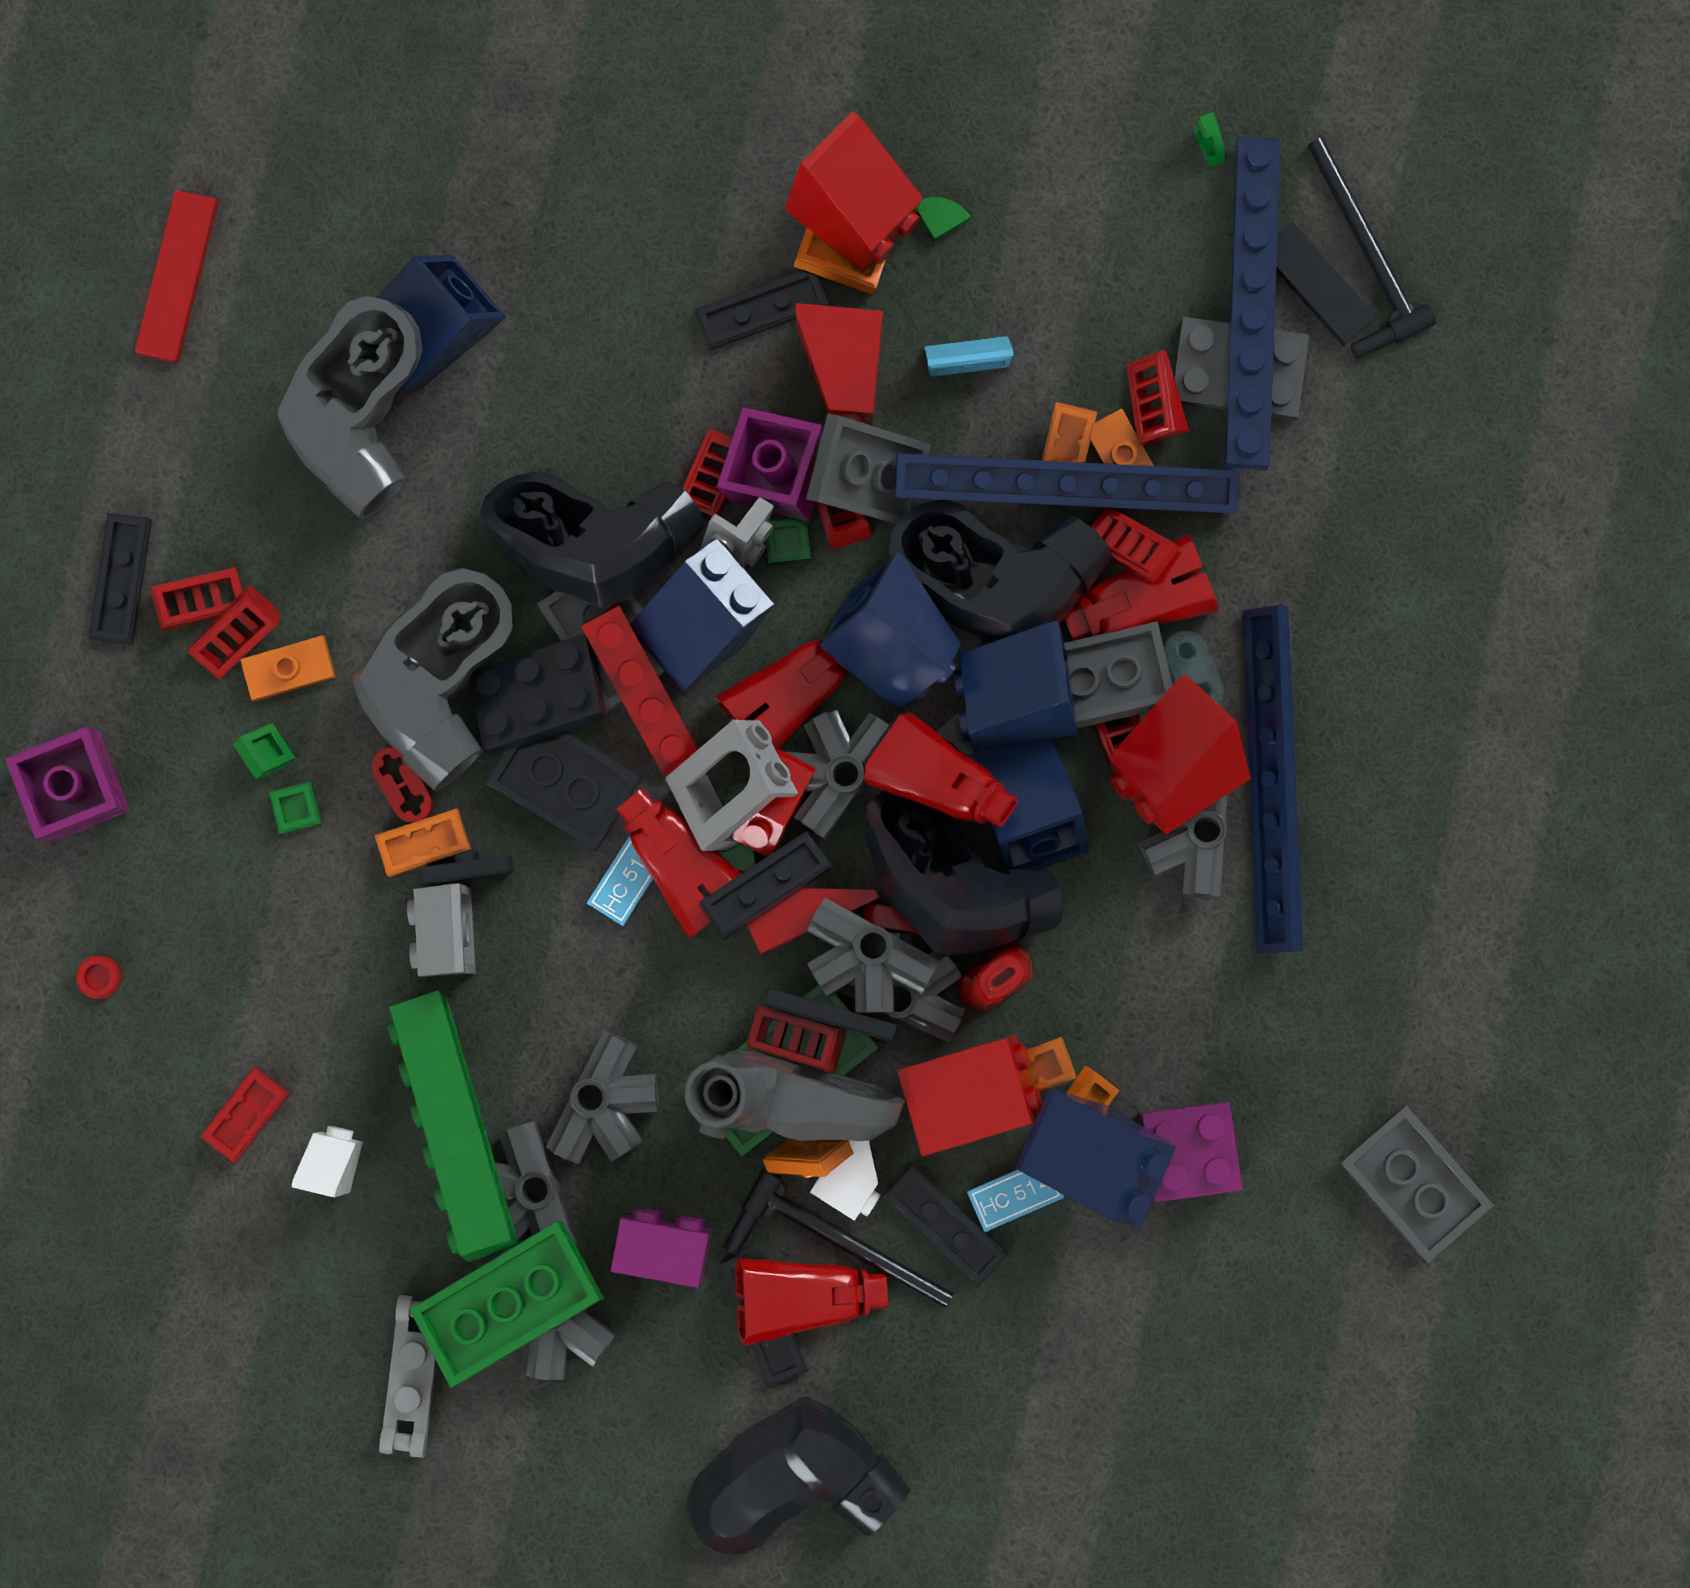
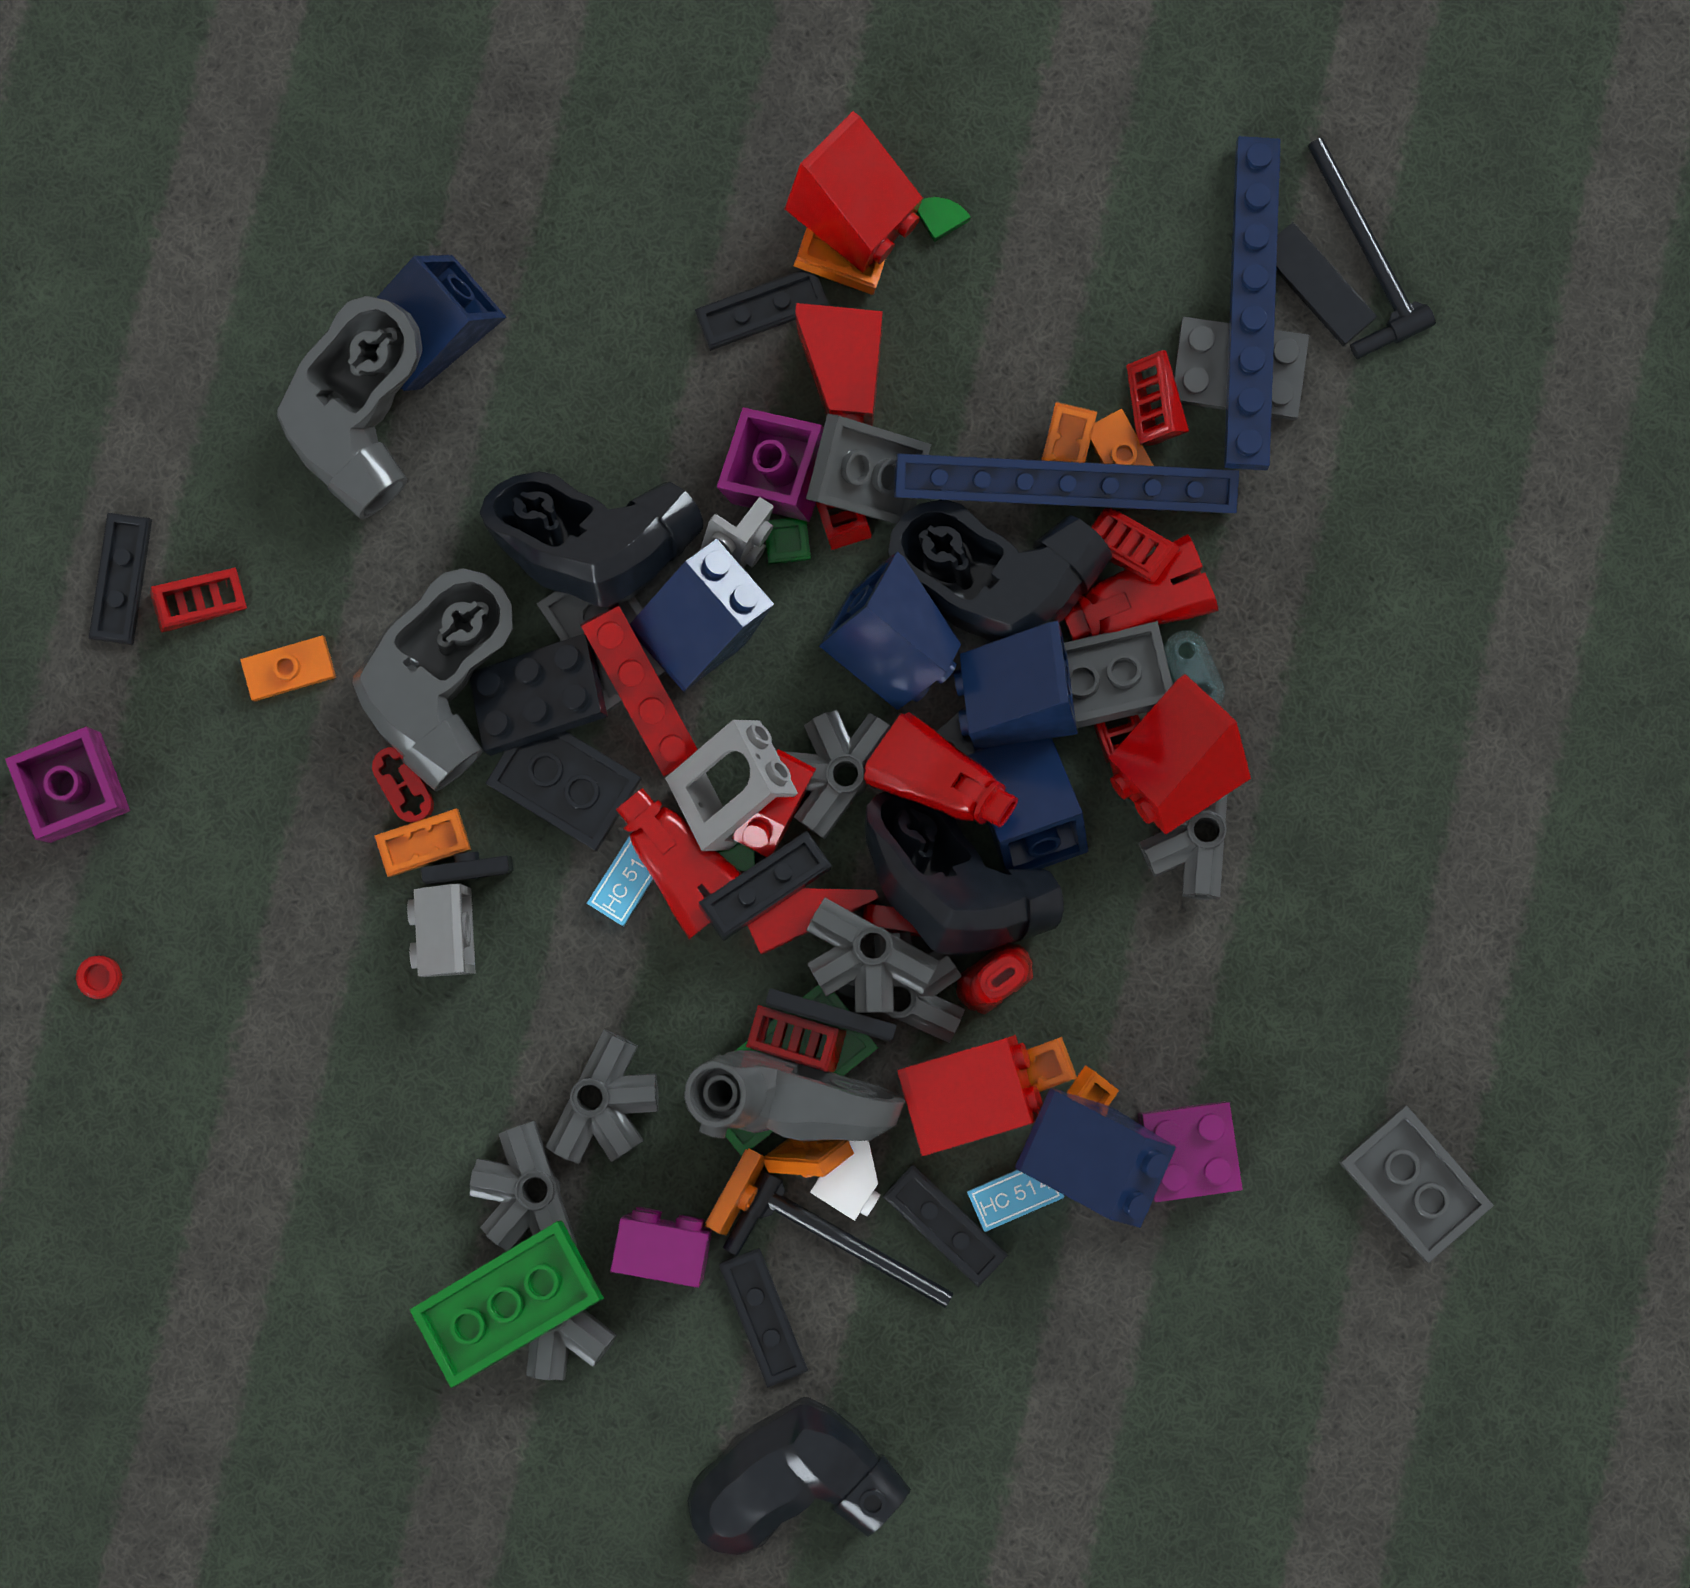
(176, 276): red tile -> none
(245, 1115): red plate -> none
(260, 607): red slope -> none
(264, 751): green plate -> none
(295, 808): green tile -> none
(329, 1163): white slope -> none
(408, 1386): light grey plate -> none
(452, 1126): green brick -> none
(707, 508): red slope -> none
(737, 1193): none -> orange plate
(786, 689): red piece -> none
(801, 1297): red piece -> none
(968, 356): medium azure slope -> none
(1202, 132): green tile -> none
(1272, 780): dark blue plate -> none

